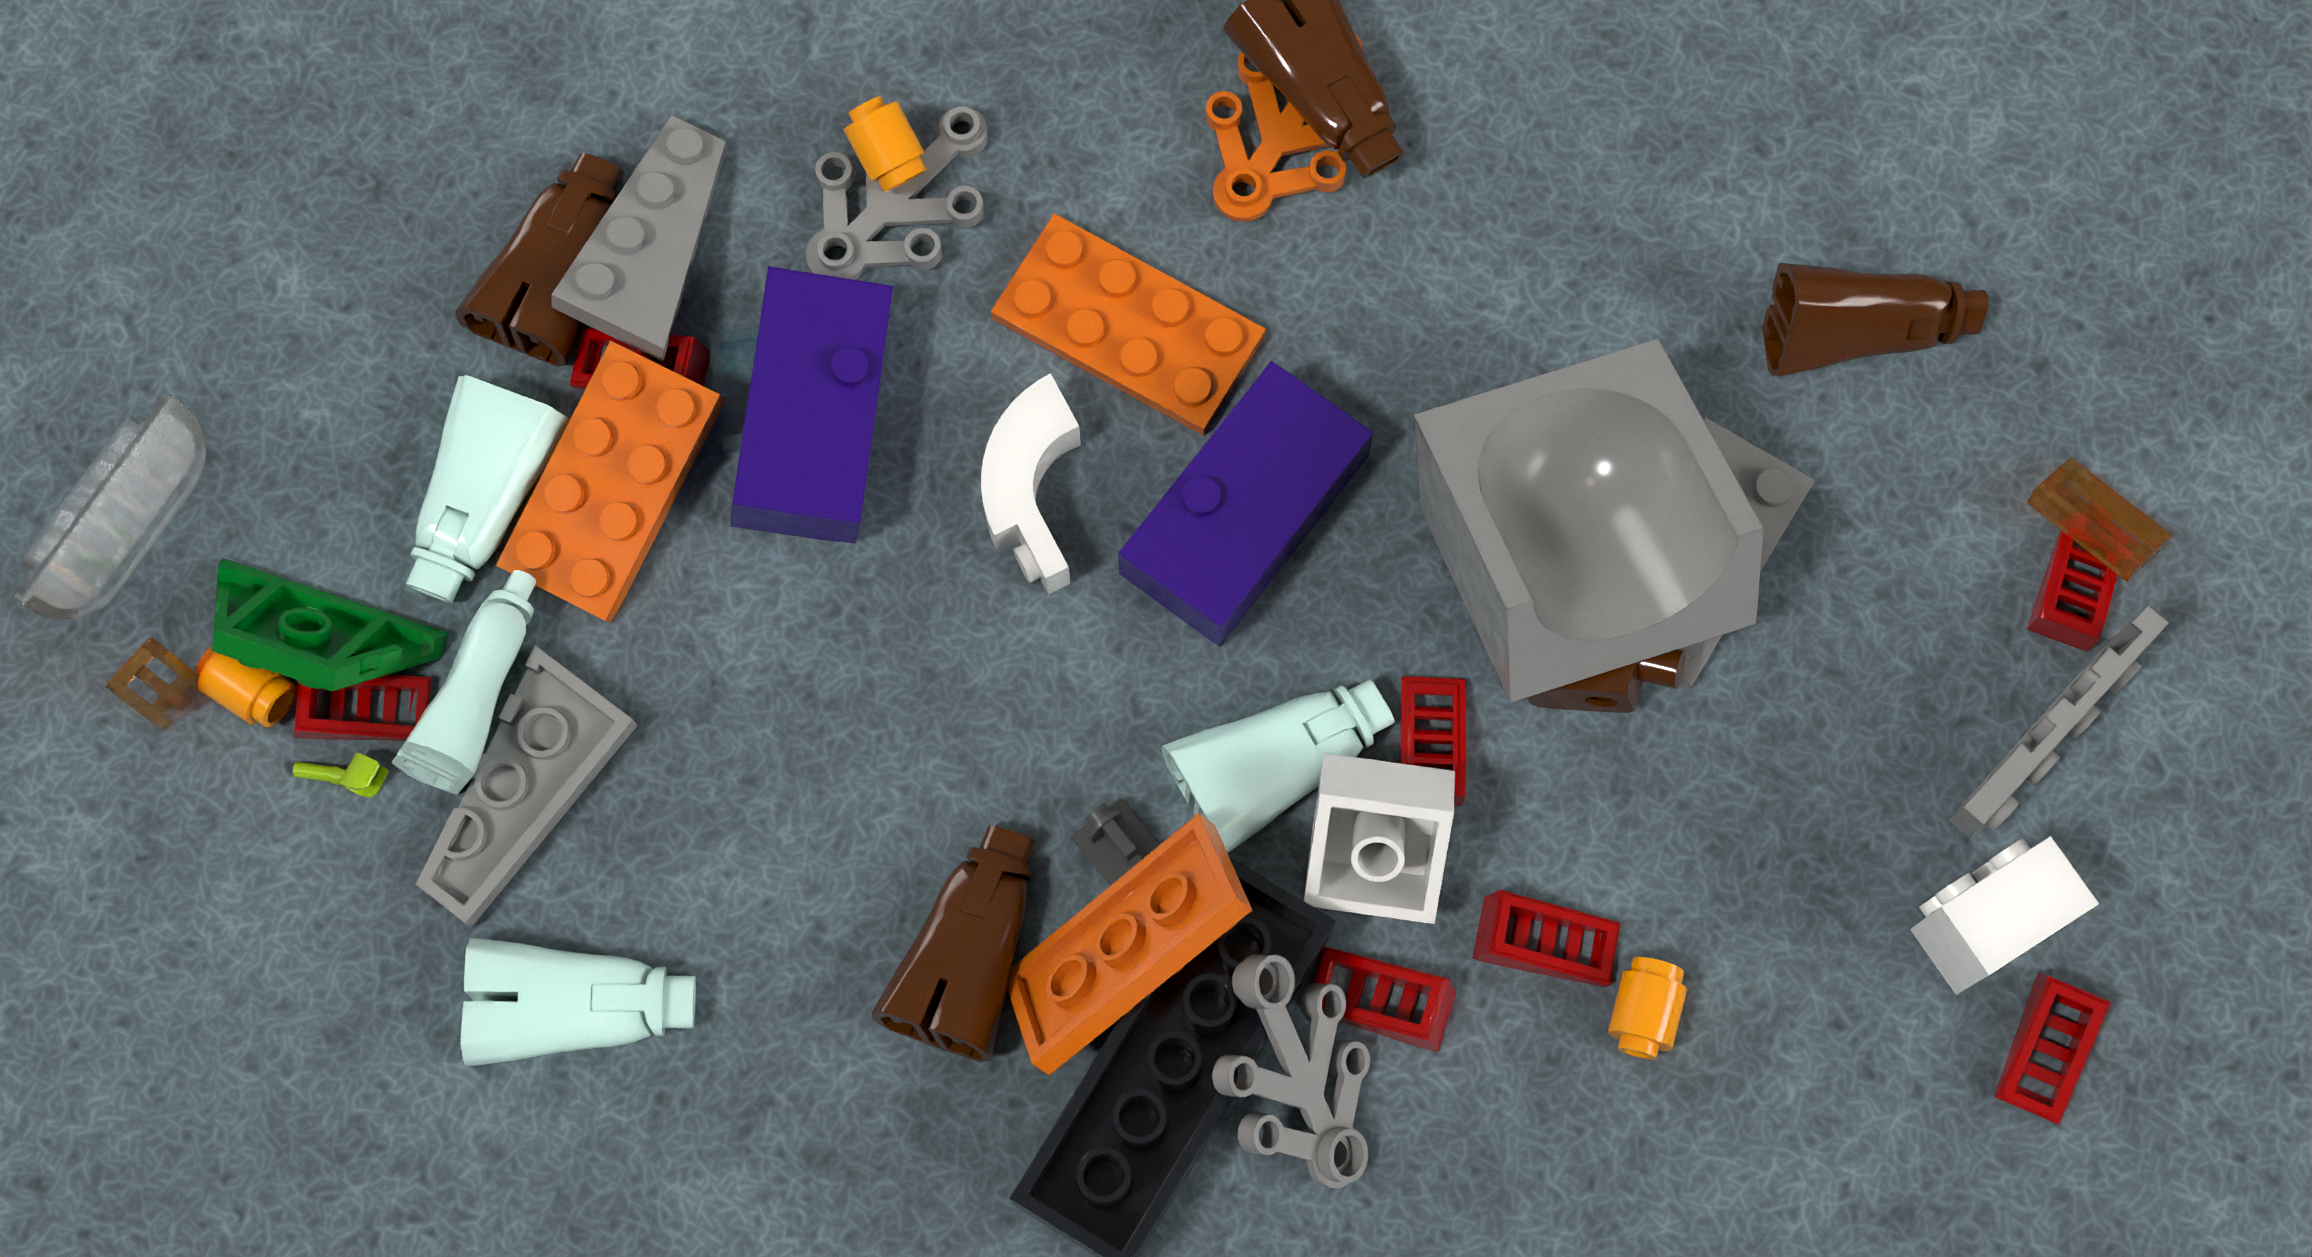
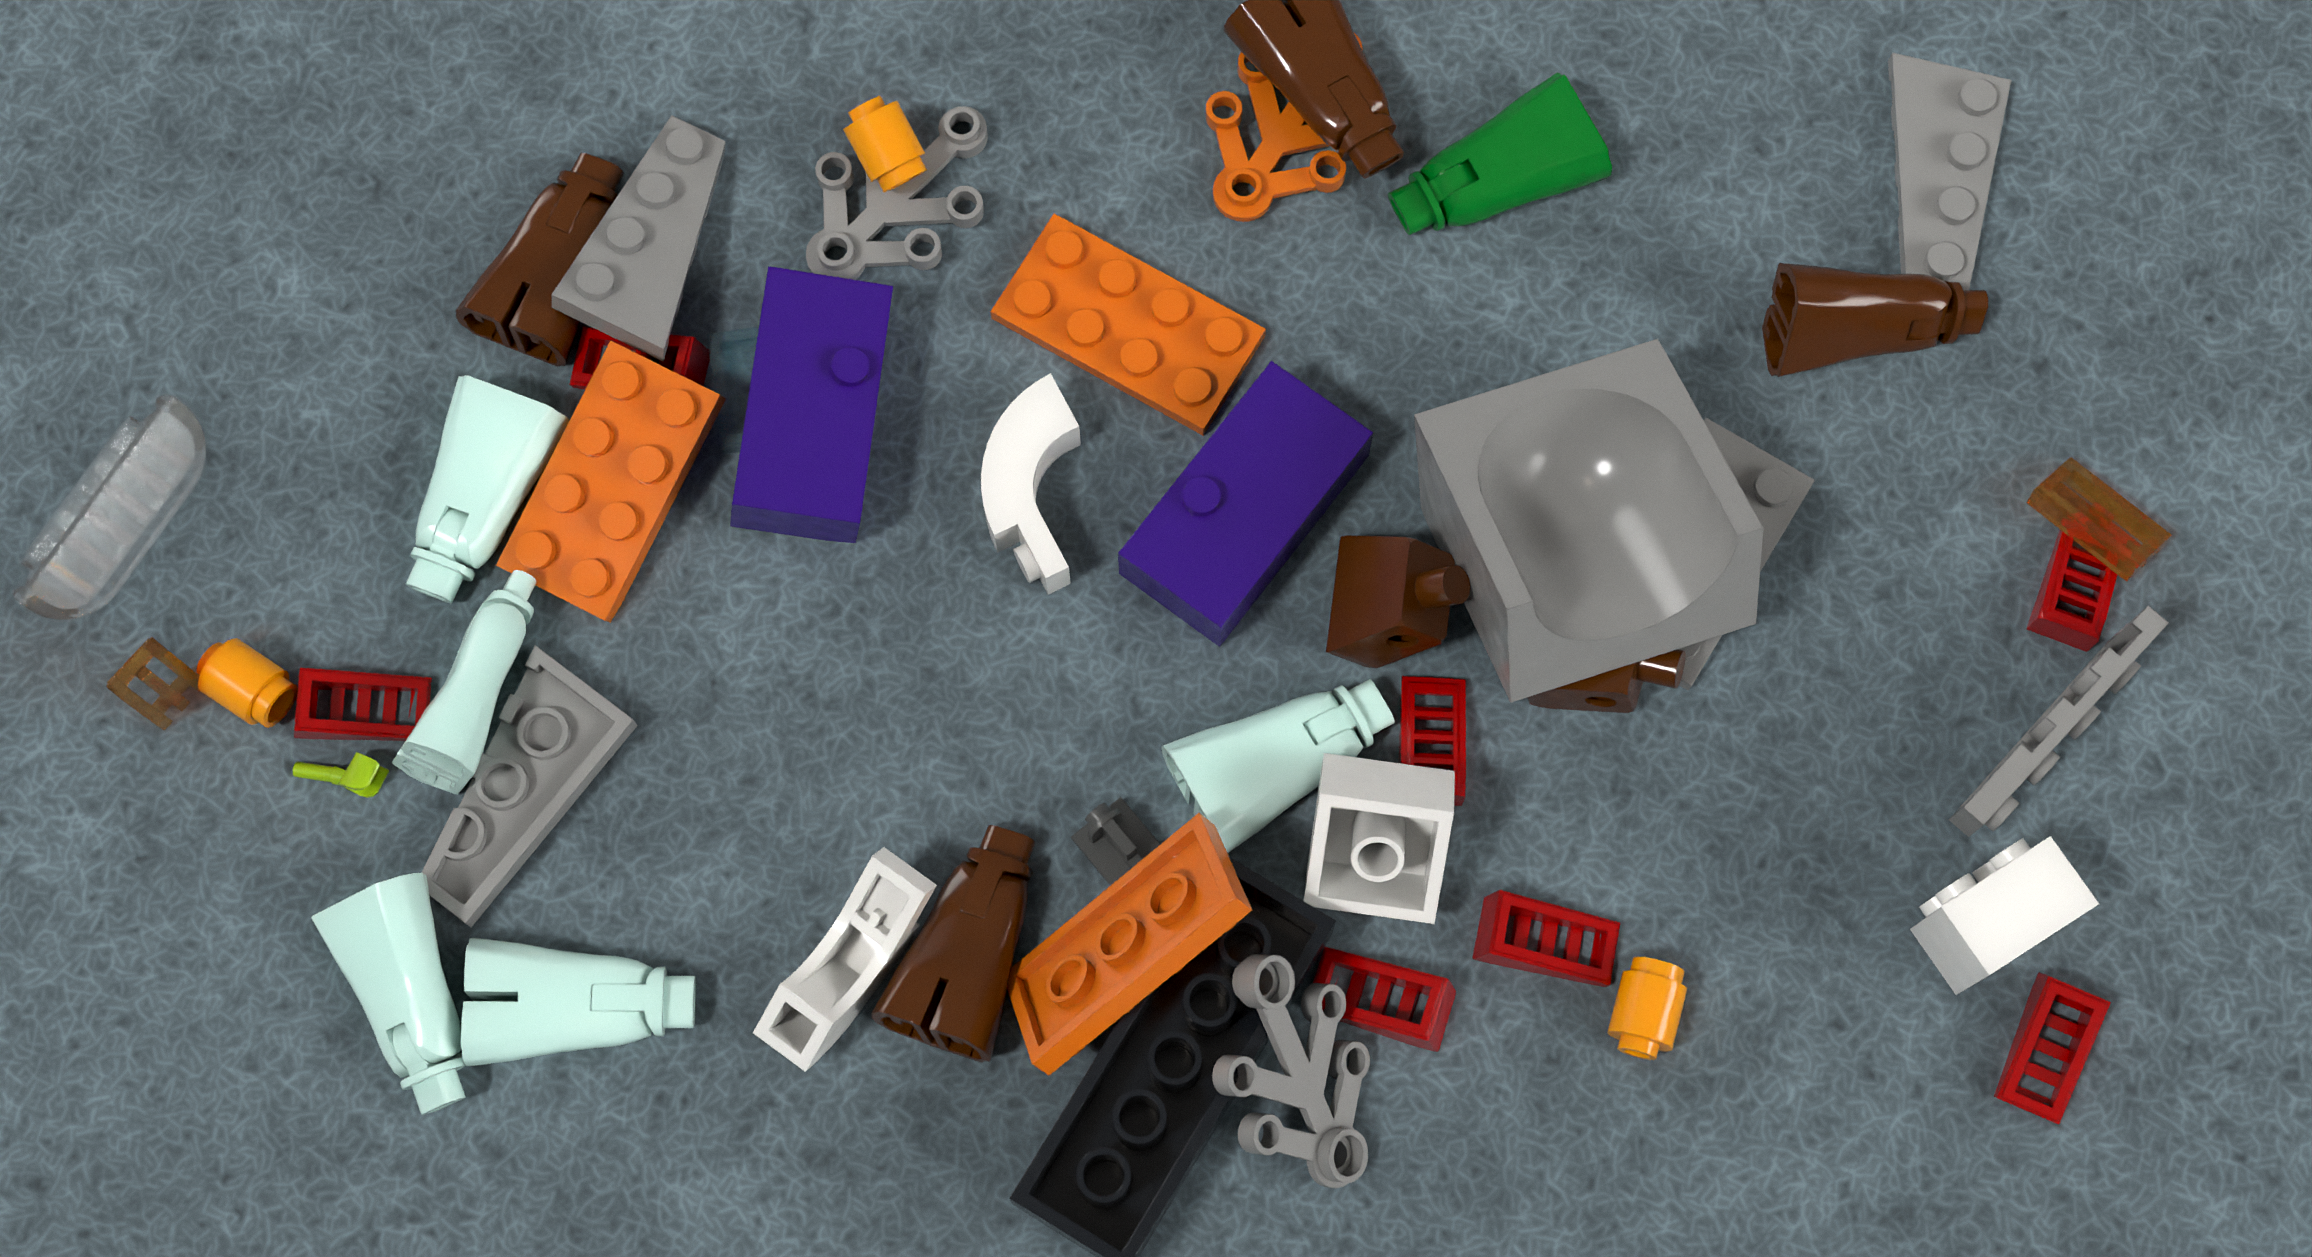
(312, 632): green wing -> none
(393, 963): none -> light aqua piece
(849, 962): none -> white arch
(1391, 598): none -> reddish brown torso
(1519, 156): none -> green piece
(1945, 158): none -> light grey wing

